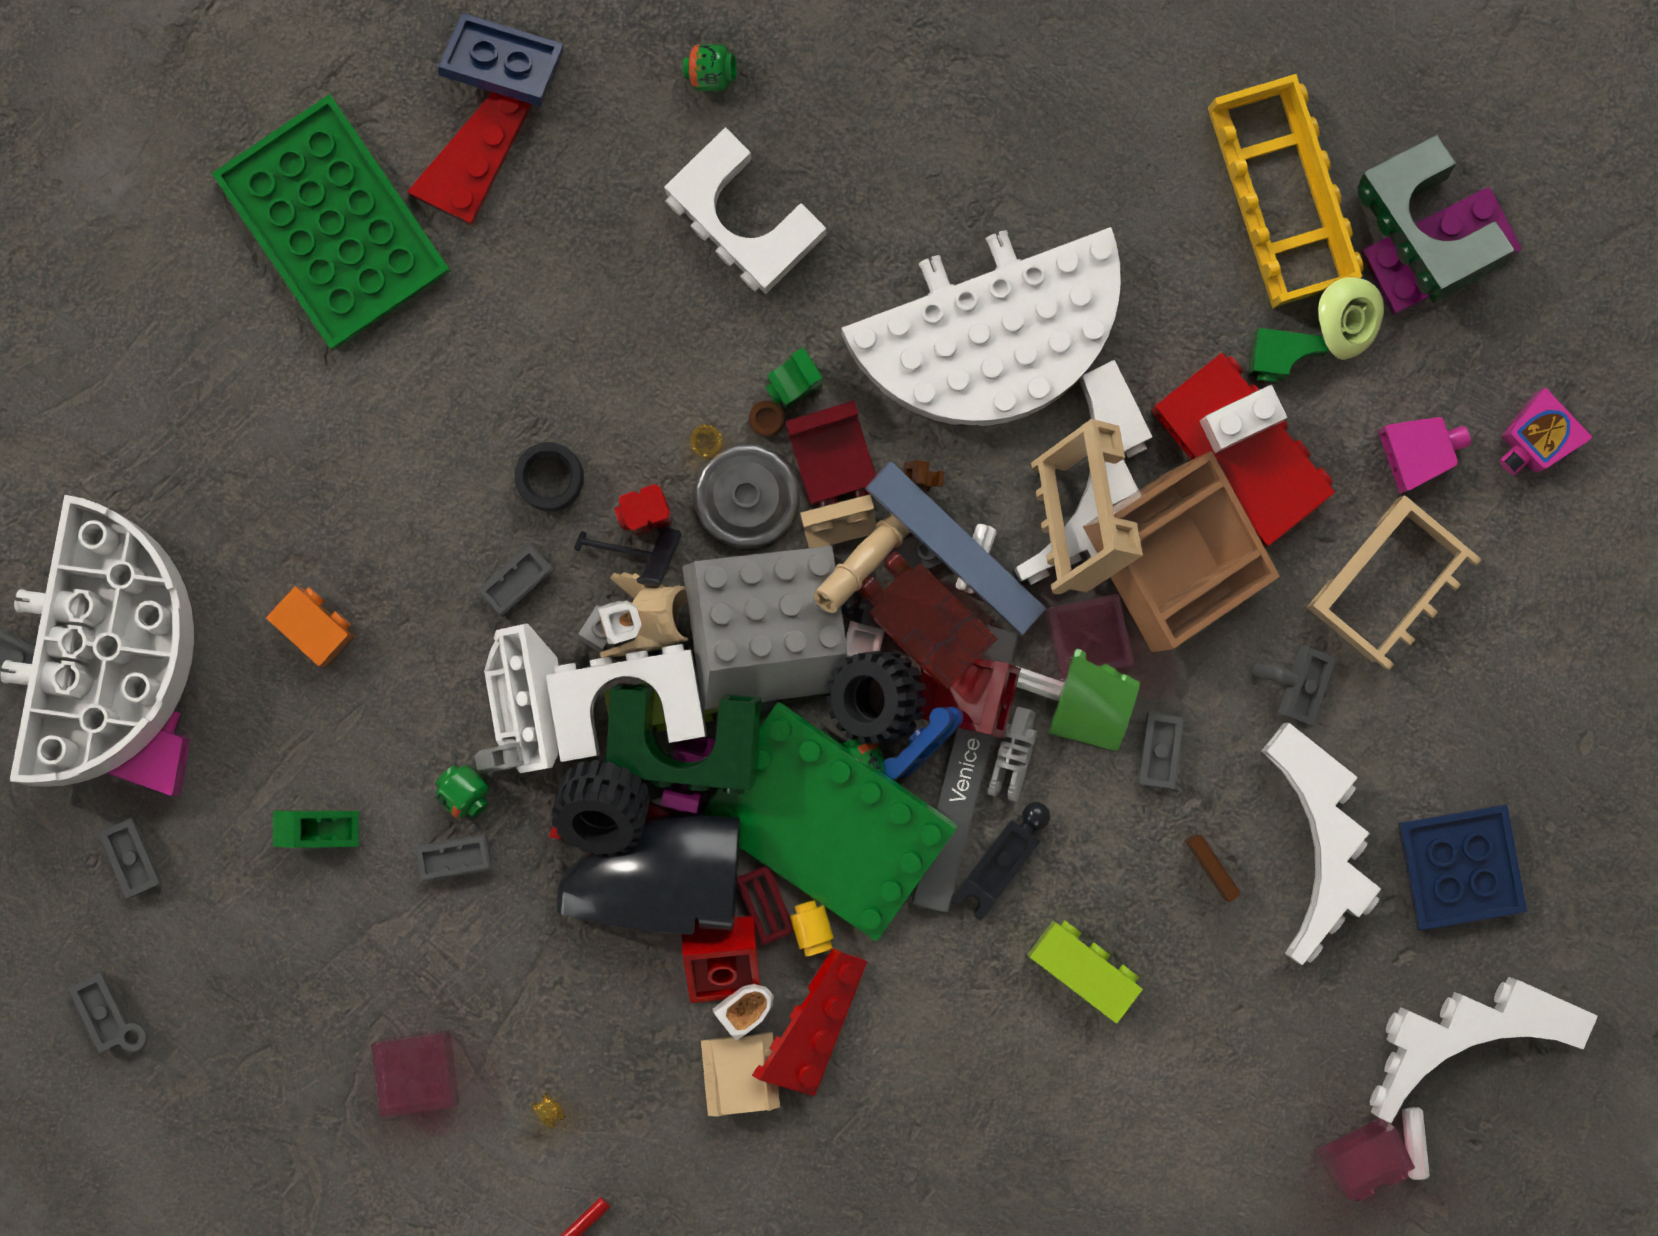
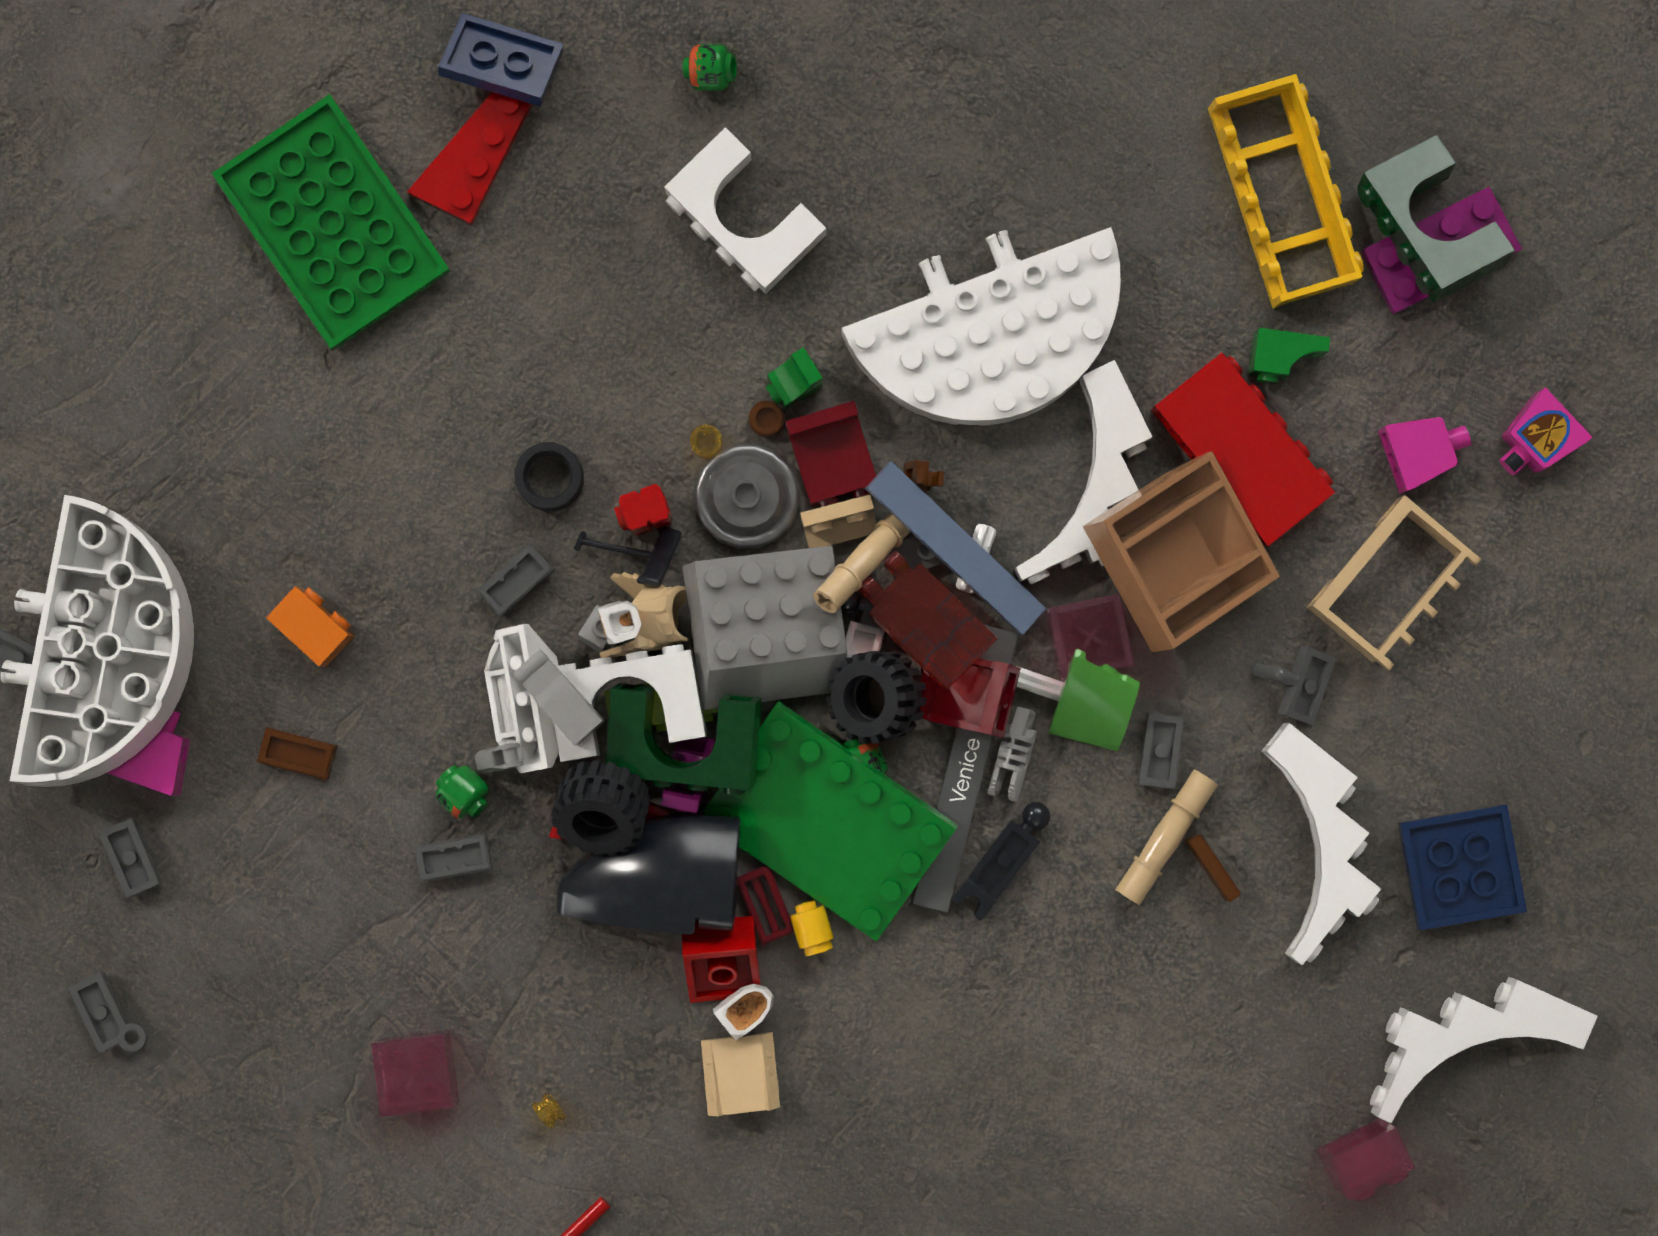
(297, 753): none -> reddish brown tile
(315, 828): green arch -> none
(558, 698): none -> light grey piece
(808, 1042): red wing -> none
(924, 742): blue plate -> none
(1086, 970): lime brick -> none
(1120, 537): tan hinge -> none
(1166, 837): none -> tan piece
(1243, 419): white brick -> none
(1350, 316): yellowish green hat -> none
(1416, 1142): white axle -> none

